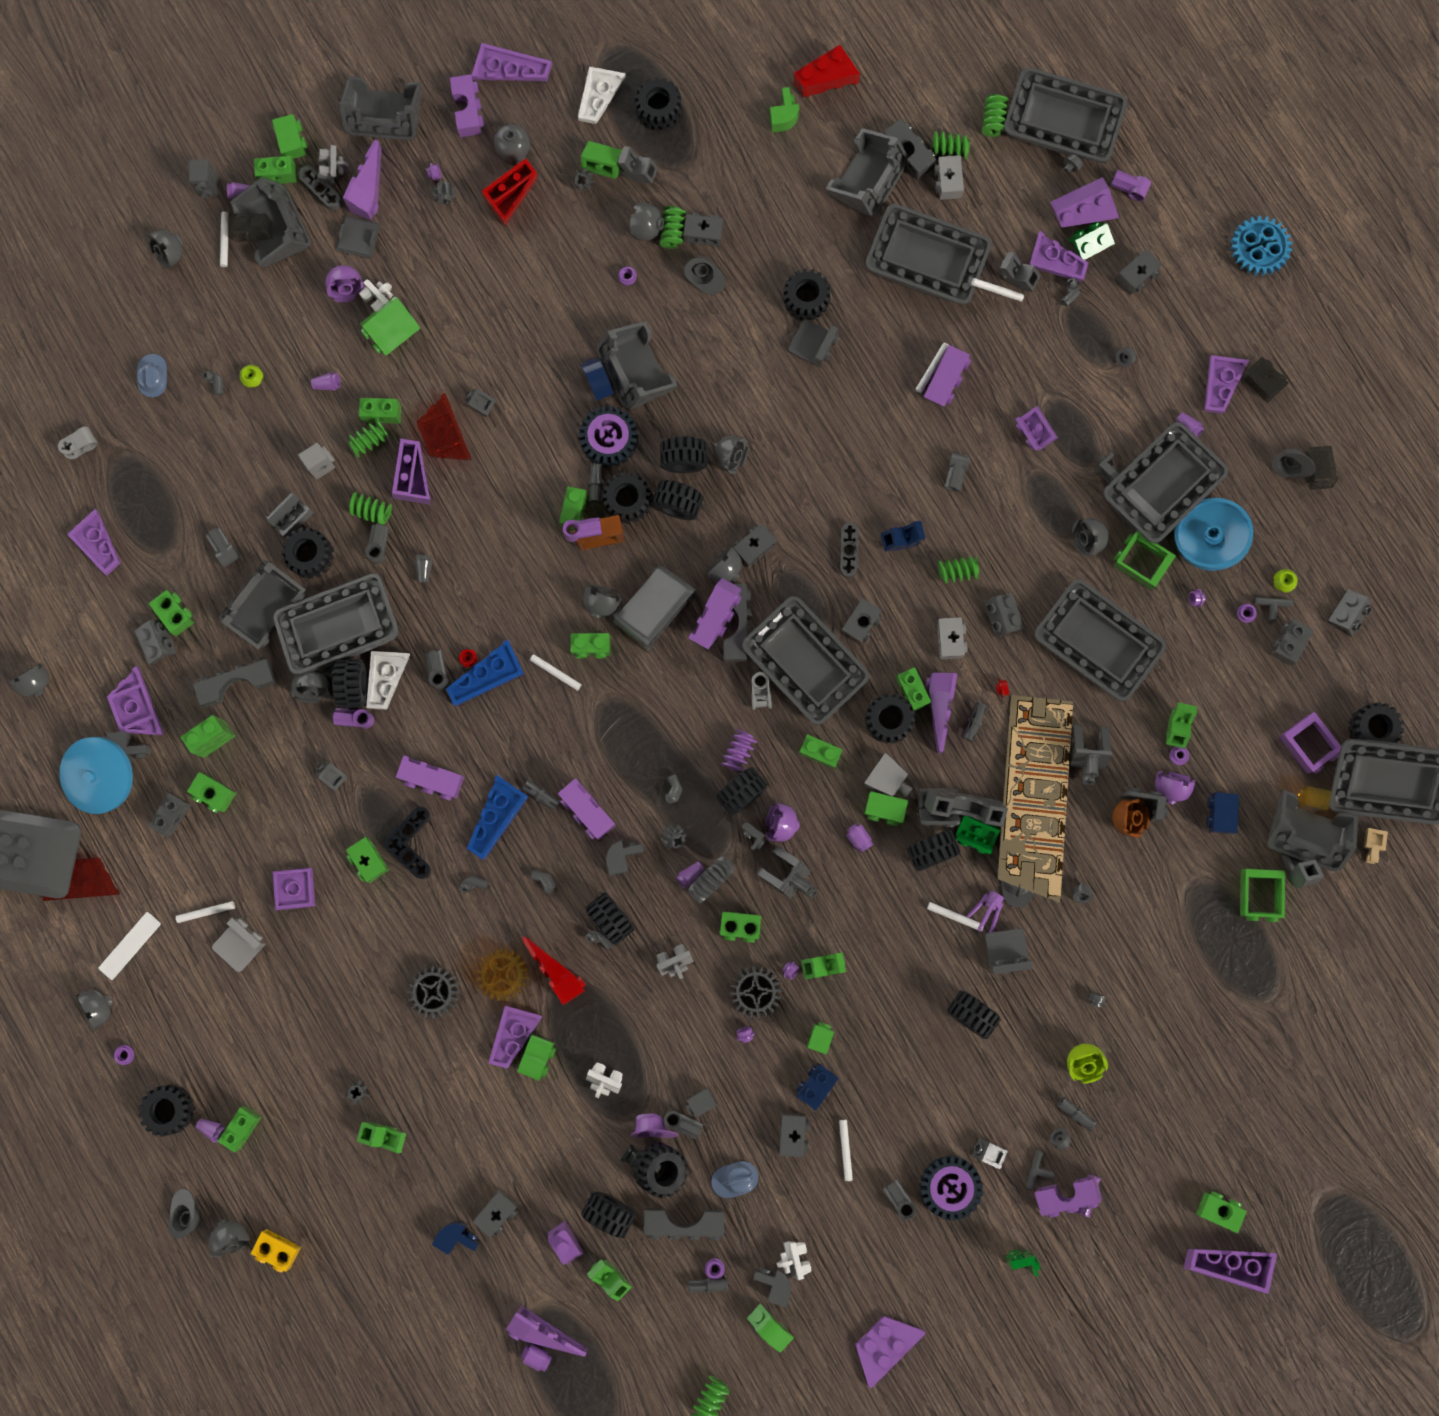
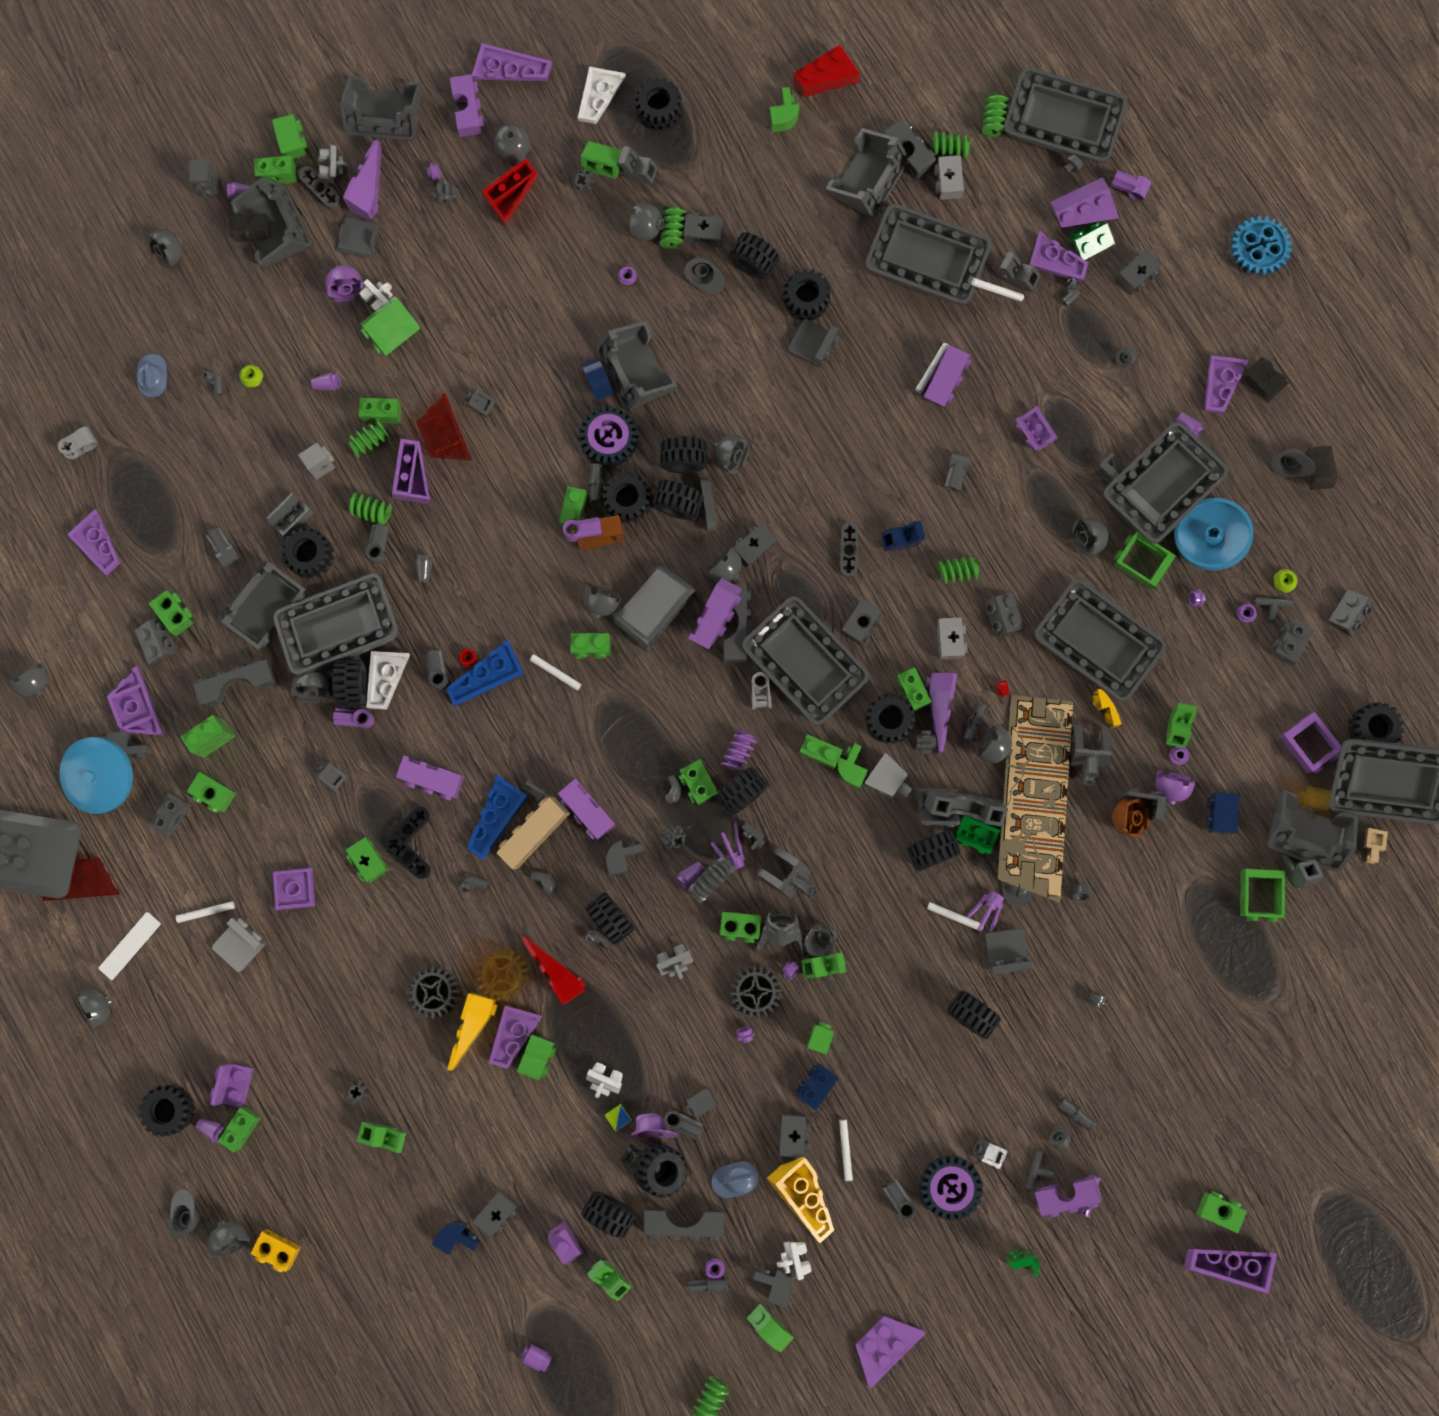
(118, 1055): medium lavender plate -> none
(224, 239): white bar -> none
(231, 1085): none -> medium lavender bracket
(475, 1016): none -> yellow wedge
(532, 832): none -> tan brick
(535, 1330): medium lavender wedge -> none
(618, 1117): none -> tile
(699, 782): none -> bright green brick
(707, 504): none -> dark grey beam
(734, 858): none -> medium lavender plant
(754, 255): none -> black tyre
(781, 822): medium lavender cylinder -> none
(781, 930): none -> dark grey helmet
(800, 1190): none -> yellow wedge
(820, 940): none -> dark grey hair
(850, 772): none -> bright green brick
(859, 837): medium lavender brick -> none
(885, 808): bright green brick -> none
(925, 742): none -> dark grey gear
(996, 745): none -> dark grey cylinder
(1086, 1063): lime cylinder -> none
(1103, 702): none -> yellow slope

